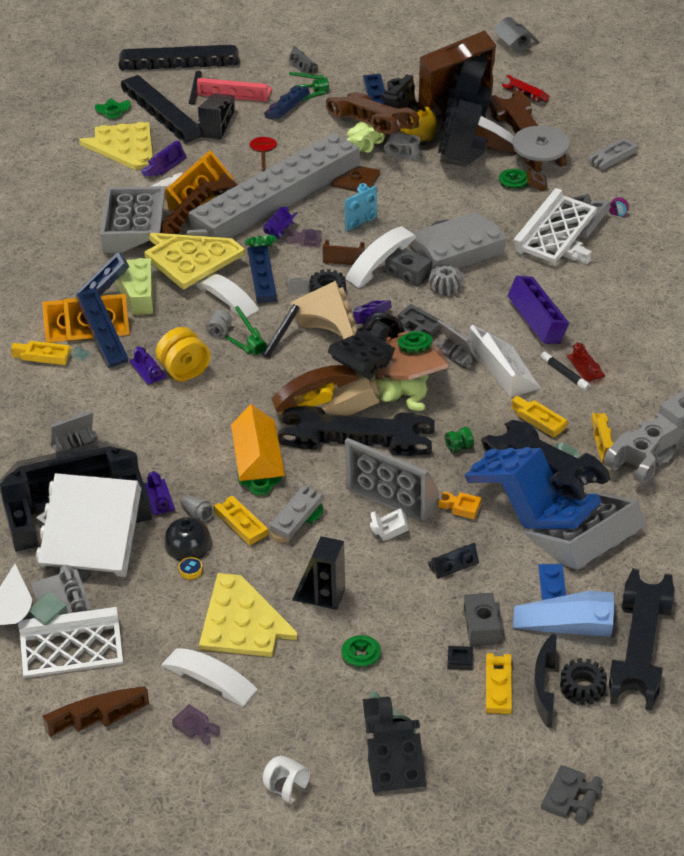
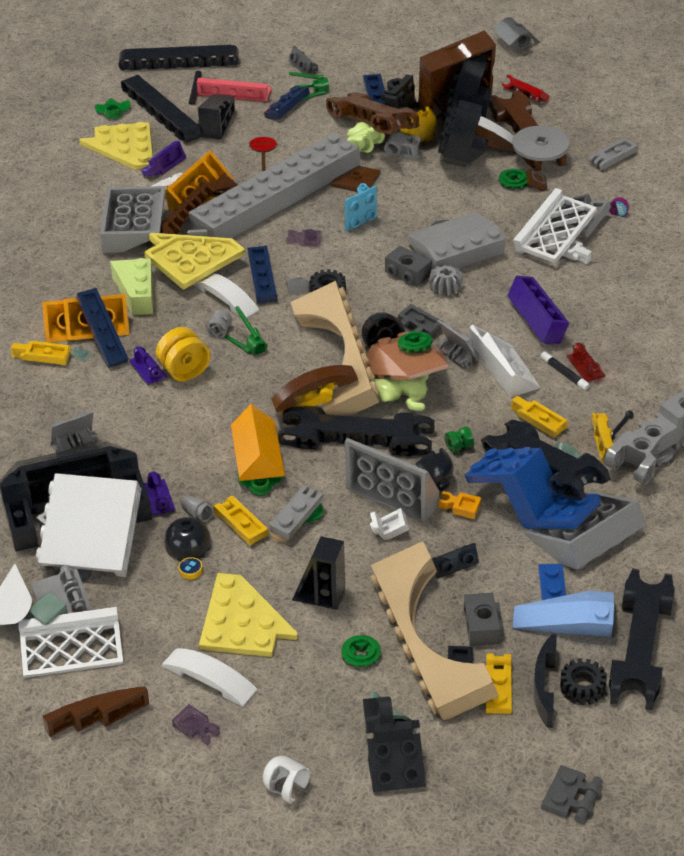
(107, 274): dark blue plate -> none
(266, 240): green gear -> none
(281, 331): black bar -> none
(282, 220): dark purple hinge -> none
(341, 254): reddish brown hinge -> none
(364, 311): dark purple hinge -> none
(364, 351): black plate -> none
(376, 253): white slope -> none
(439, 467): none -> black cylinder
(452, 684): none -> tan arch
(628, 414): none -> black hinge

